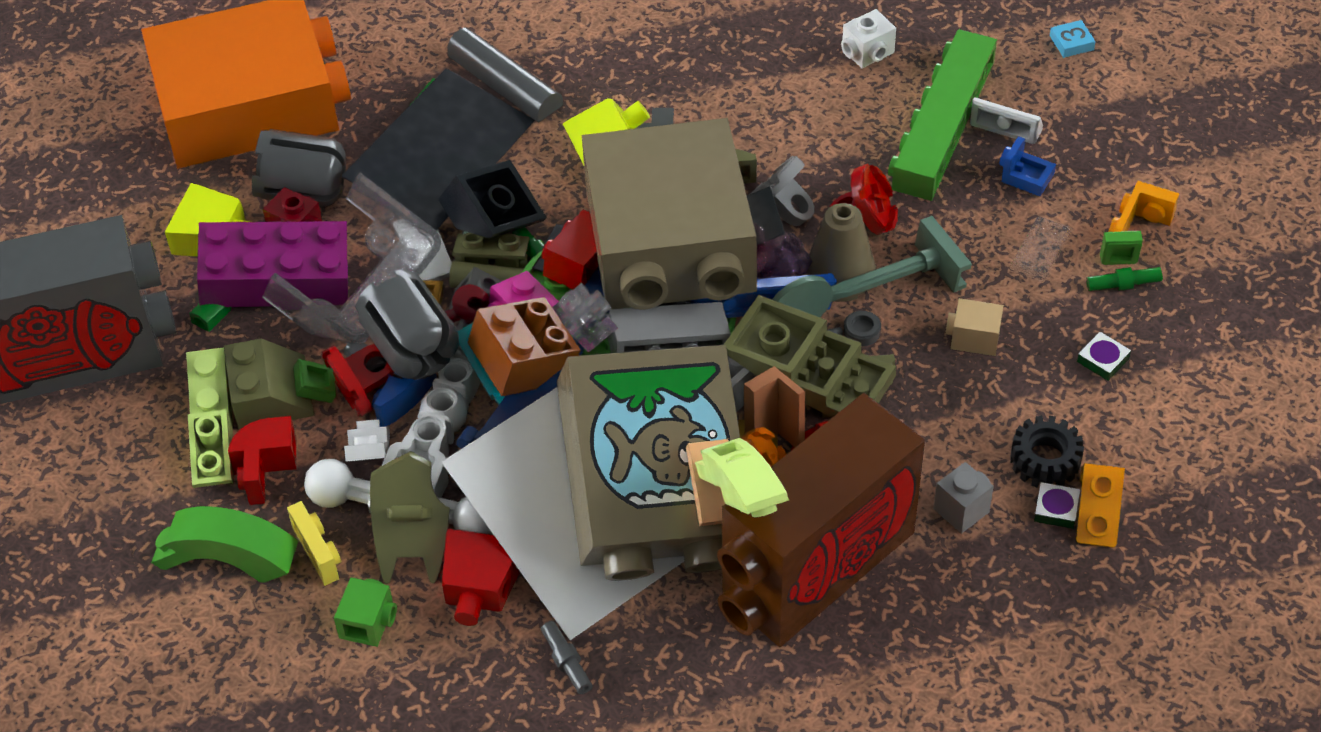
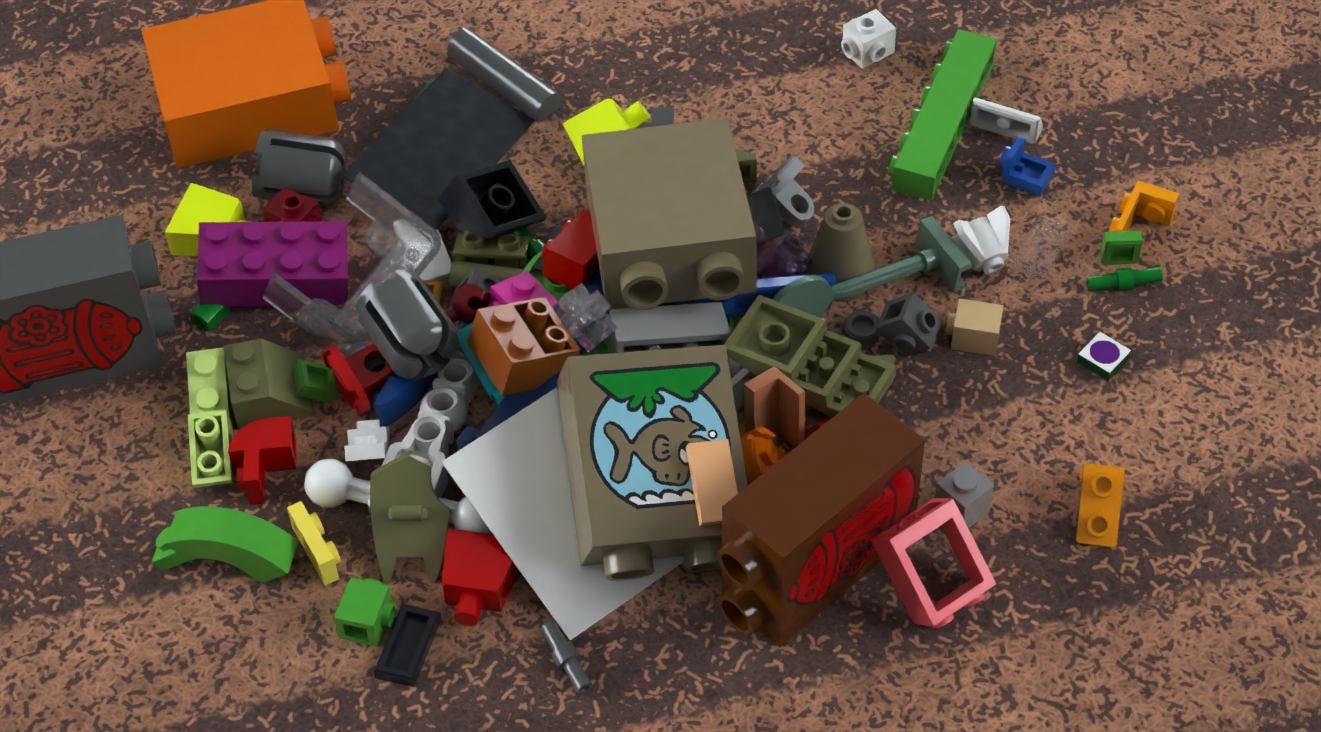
(407, 645): none -> black tile
(743, 477): yellowish green slope -> none
(871, 196): red tile -> none
(891, 549): none -> coral window
(908, 324): none -> dark grey brick
(985, 242): none -> white brick
(1050, 434): black tyre -> none
(1057, 505): tile -> none
(1072, 38): medium azure tile -> none

